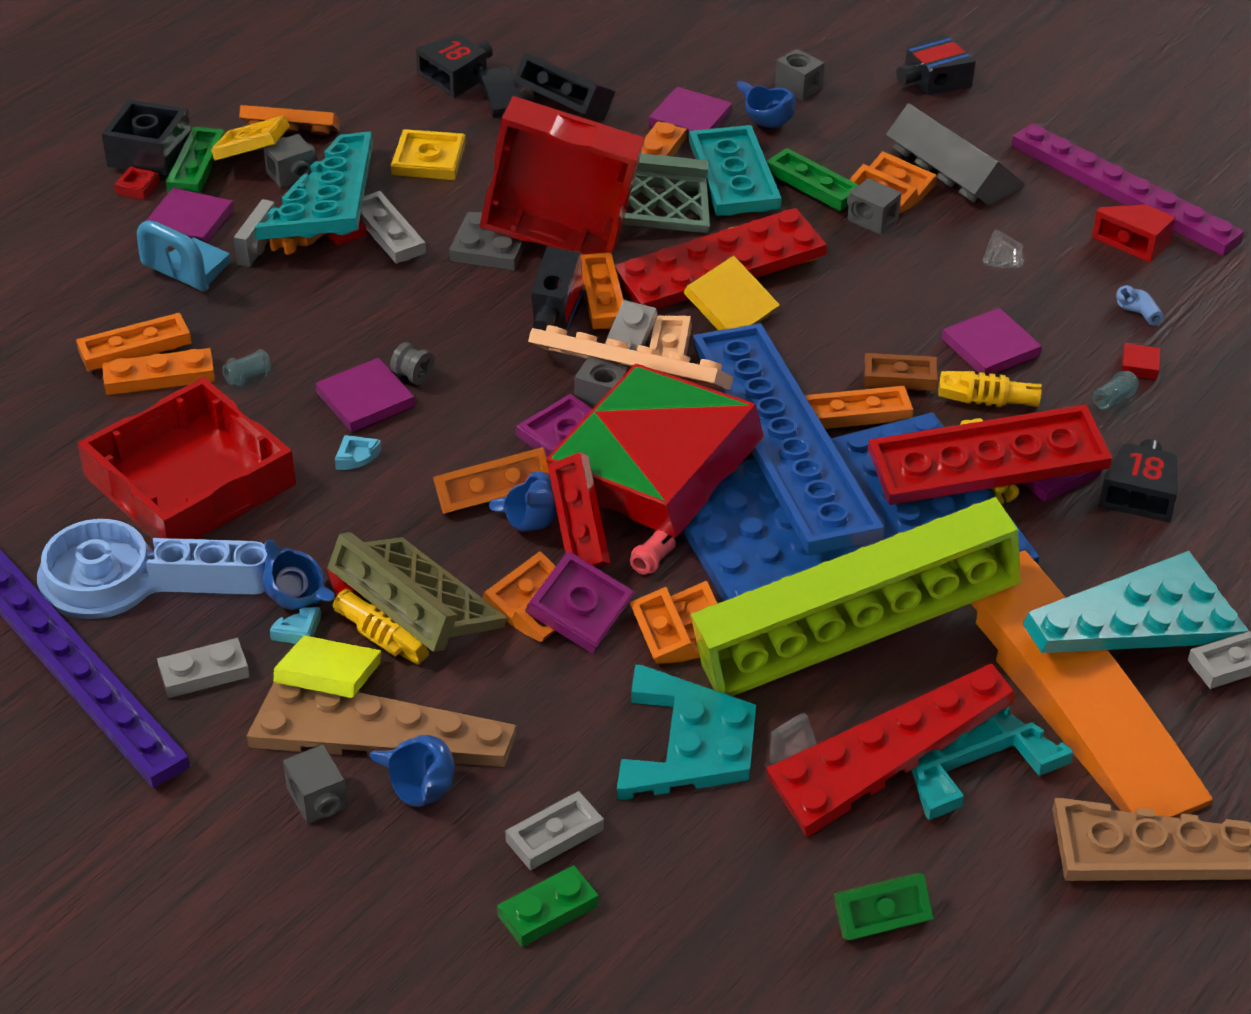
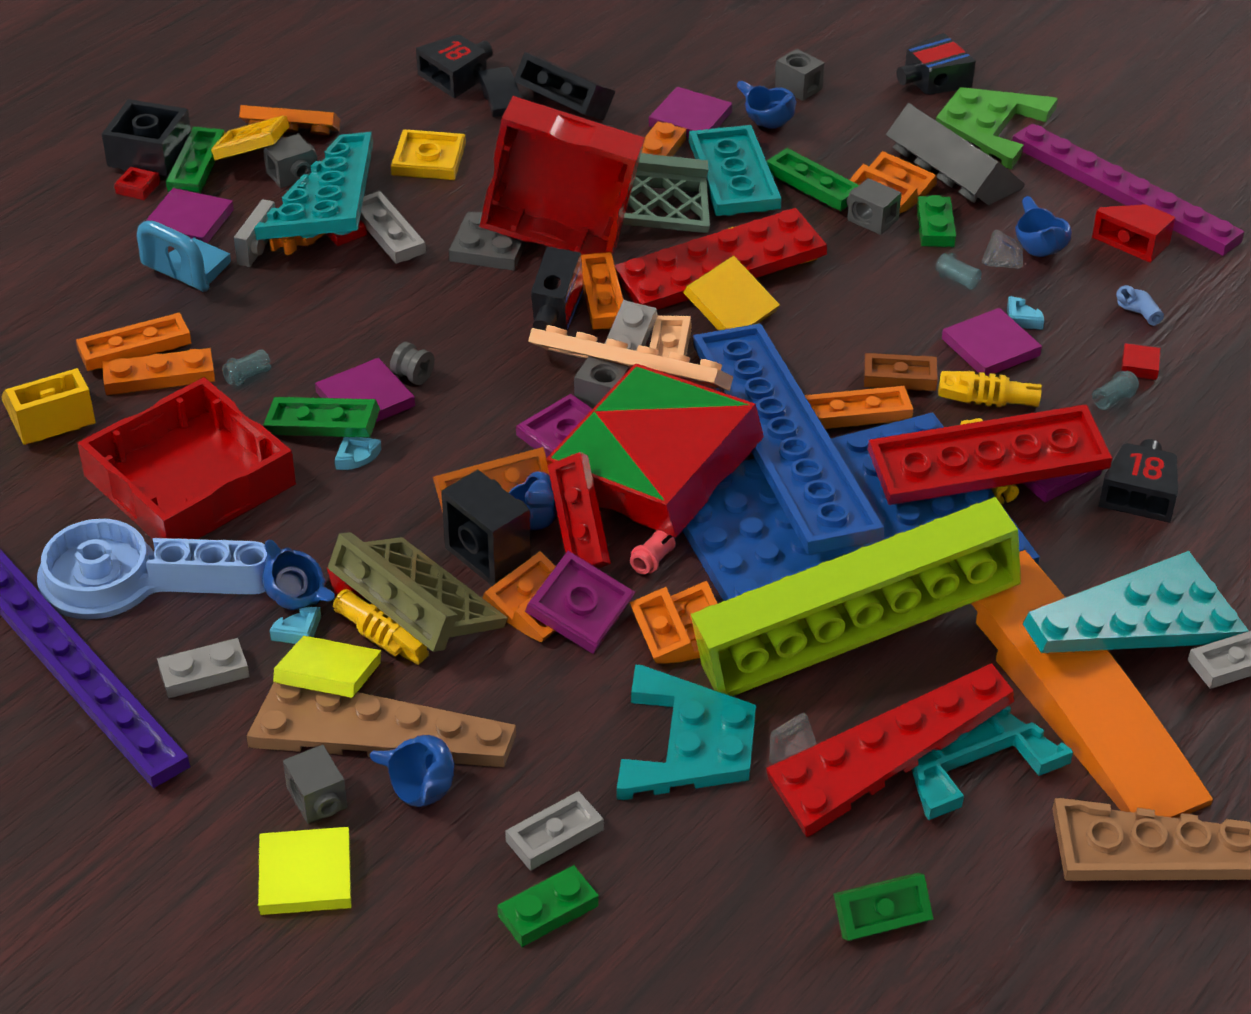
(49, 406): none -> yellow slope
(304, 871): none -> neon yellow tile
(322, 417): none -> green plate
(485, 526): none -> black brick
(936, 221): none -> green plate
(958, 271): none -> clear light blue pin
(983, 115): none -> bright green wing
(1023, 314): none -> medium azure tile
(1041, 231): none -> blue hair

